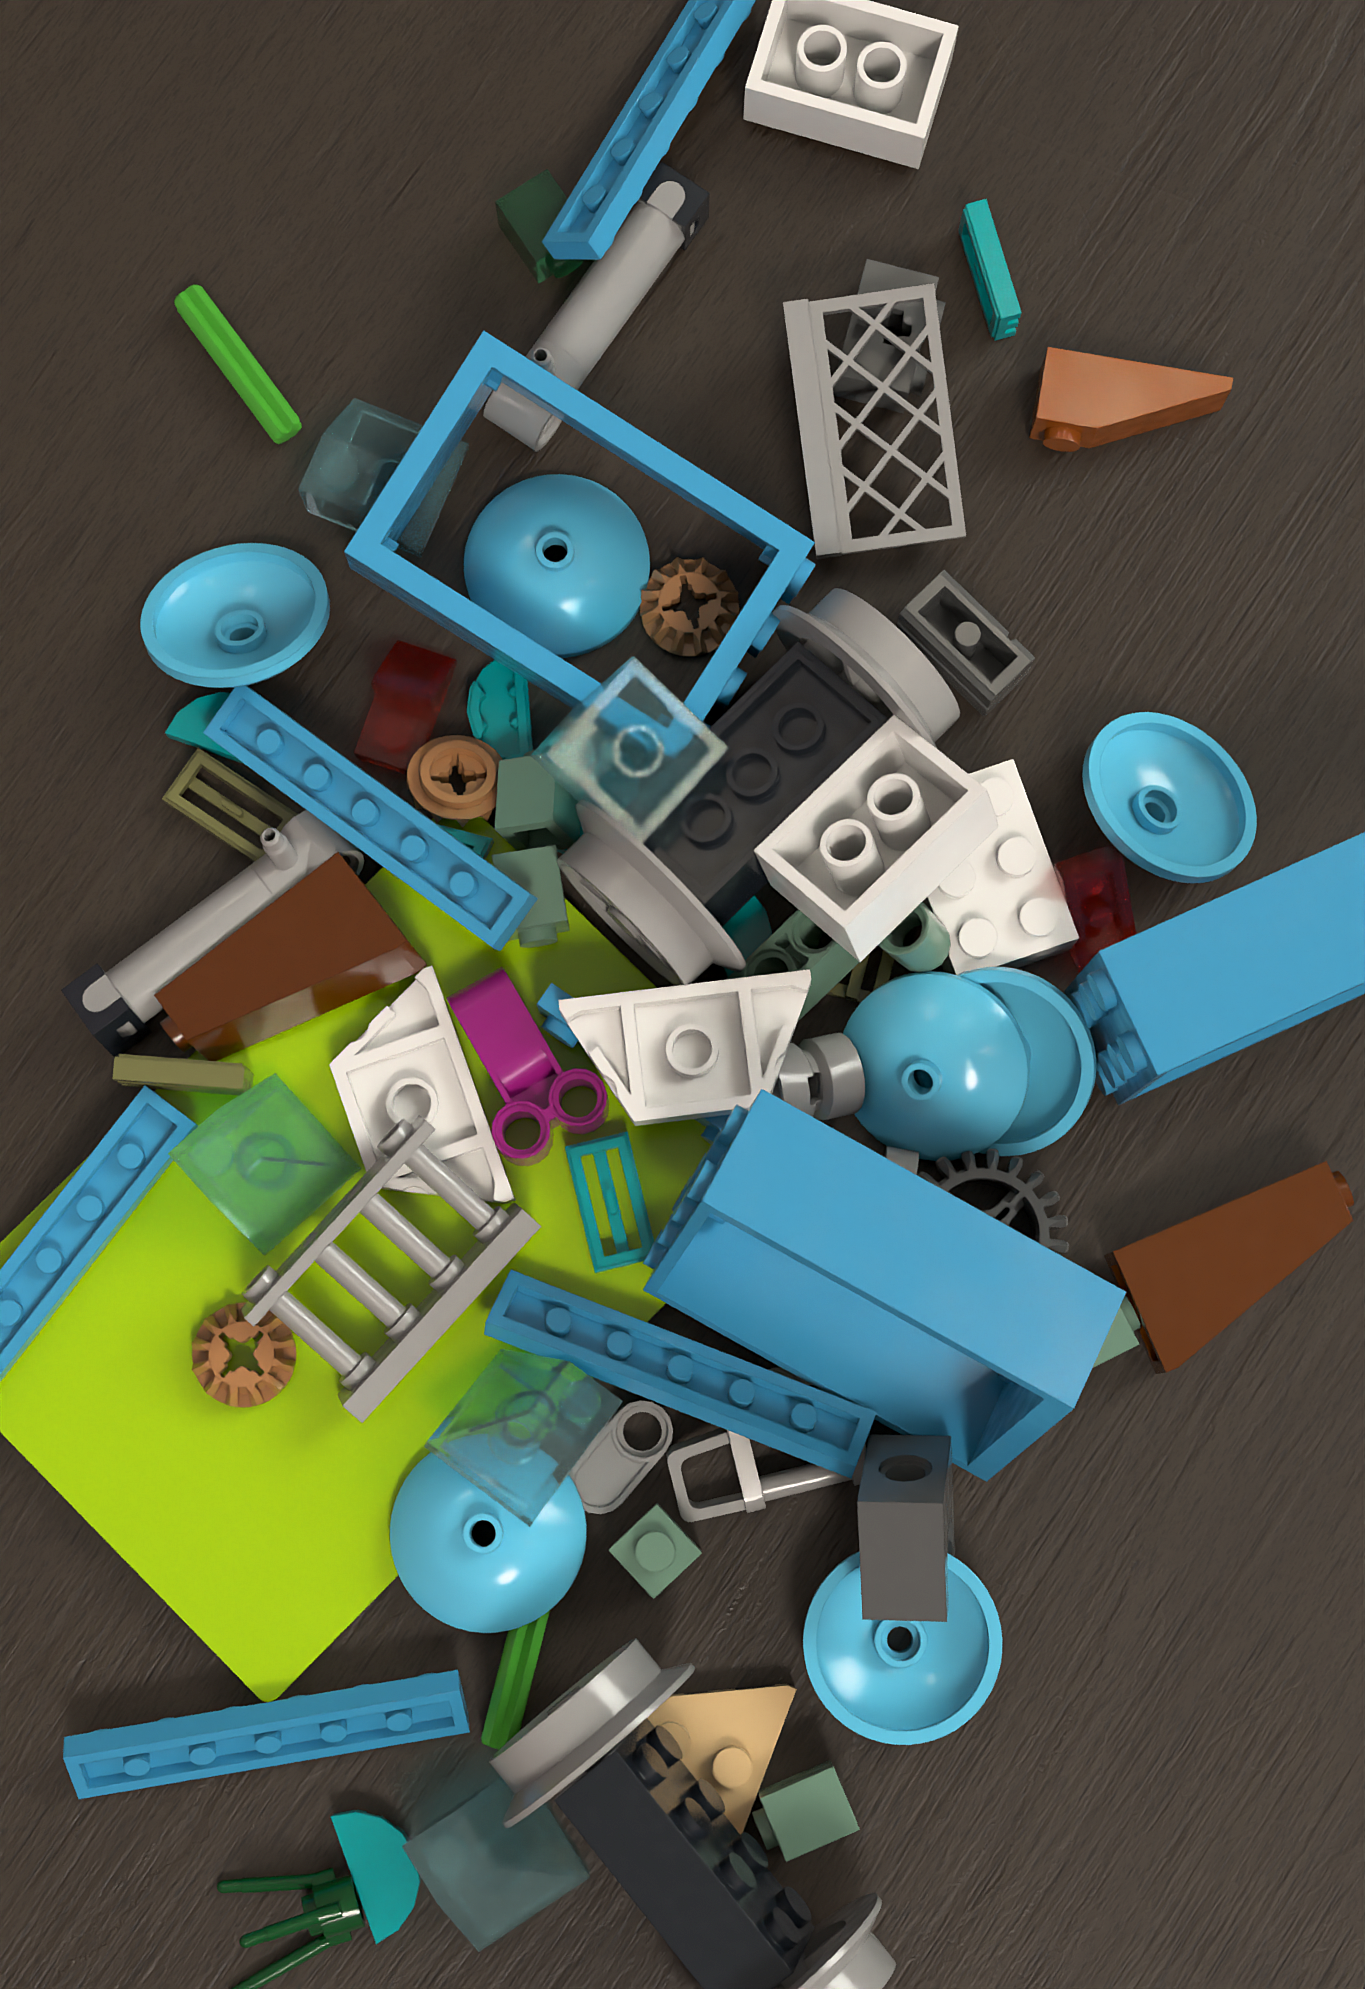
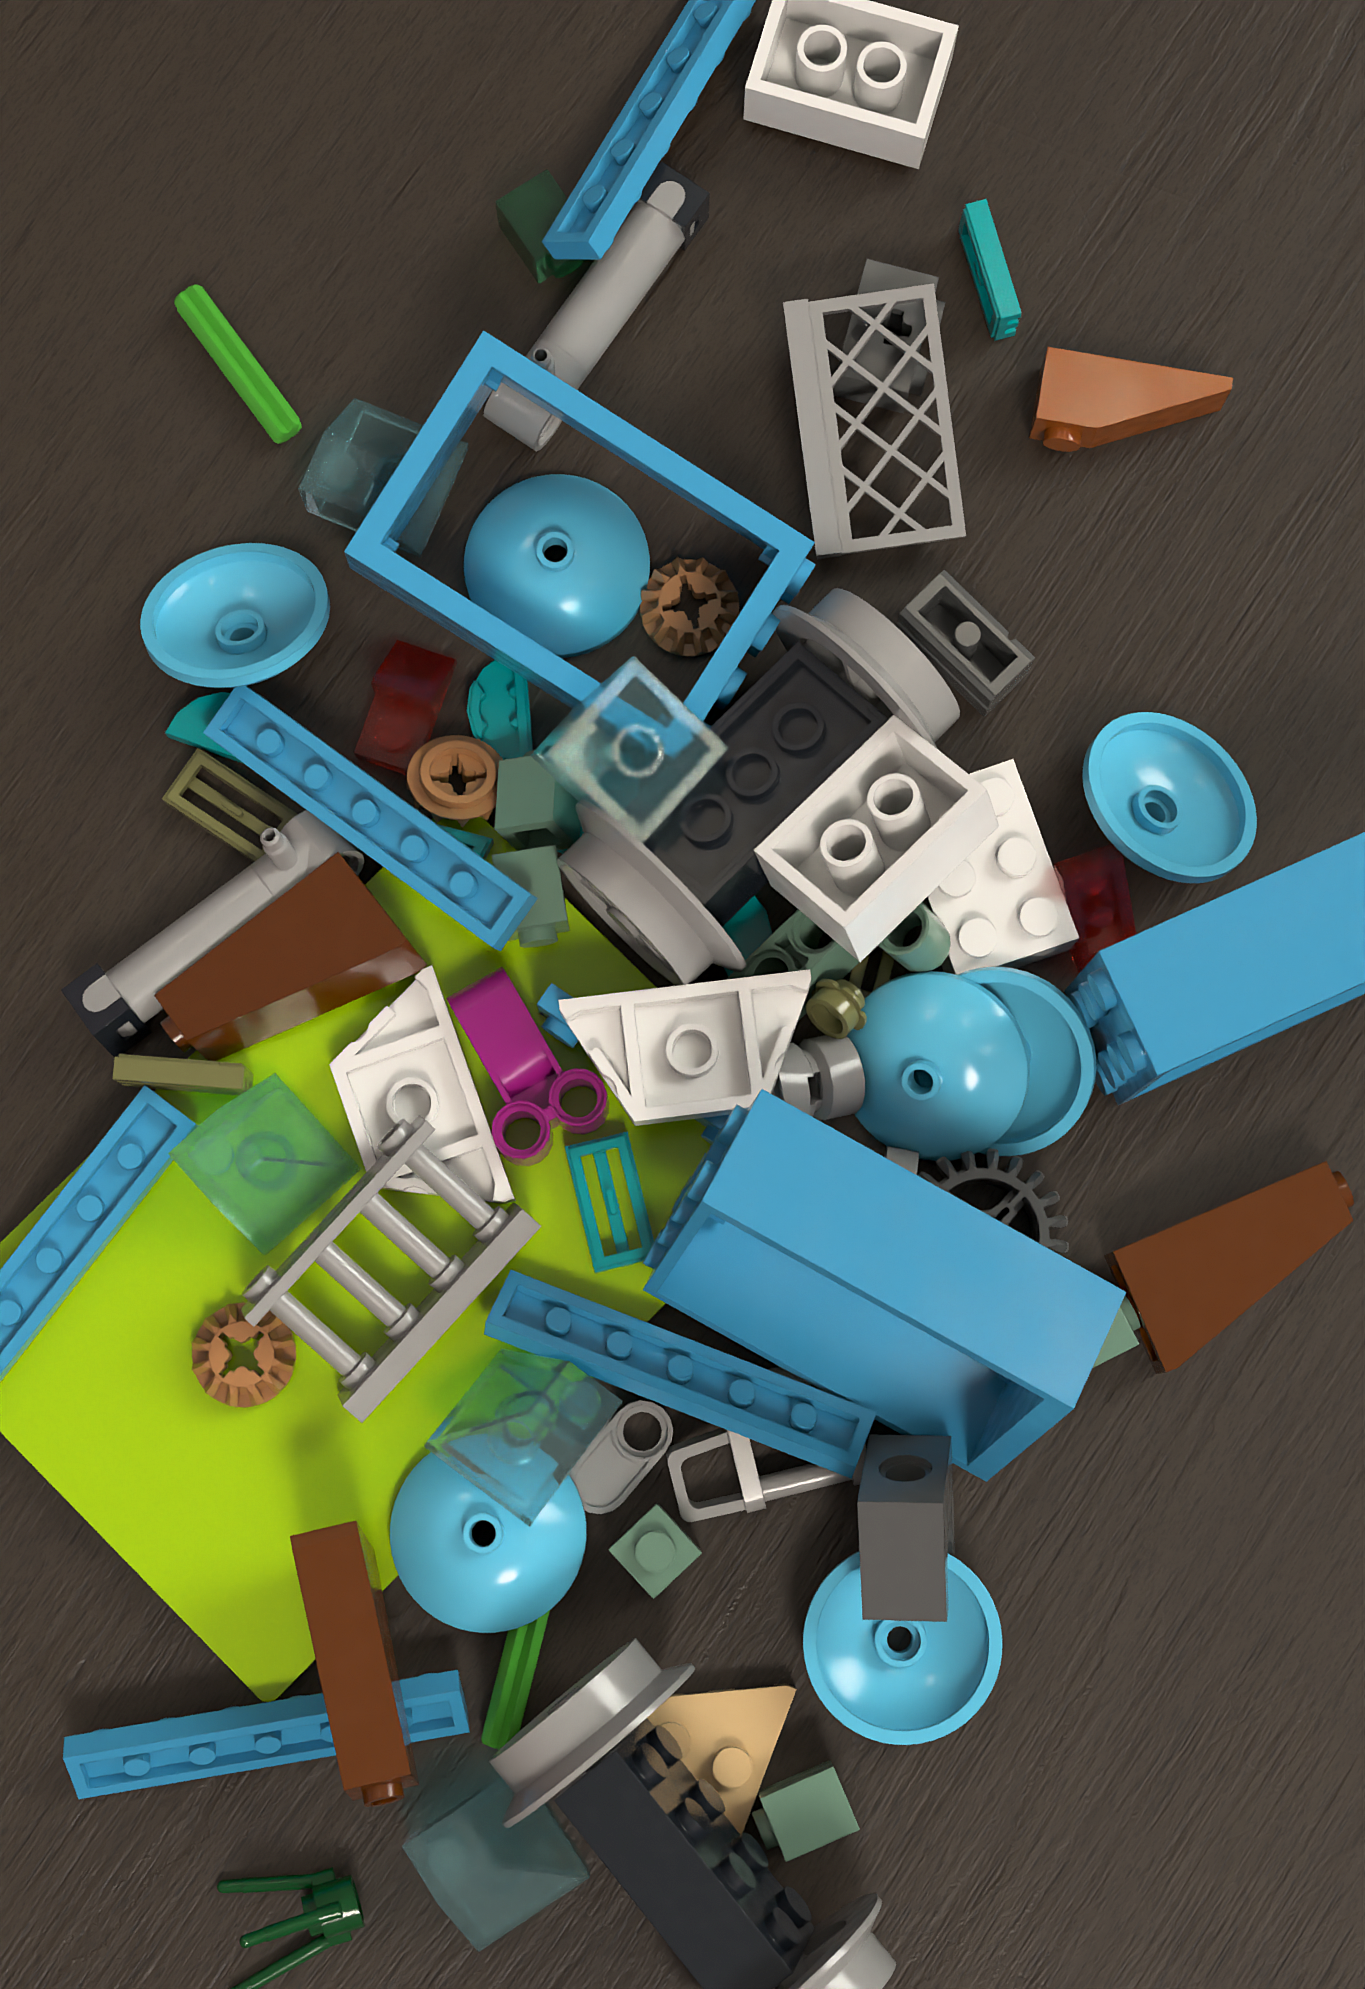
(355, 1662): none -> reddish brown slope
(379, 1869): teal tile -> none
(836, 1008): none -> olive plate

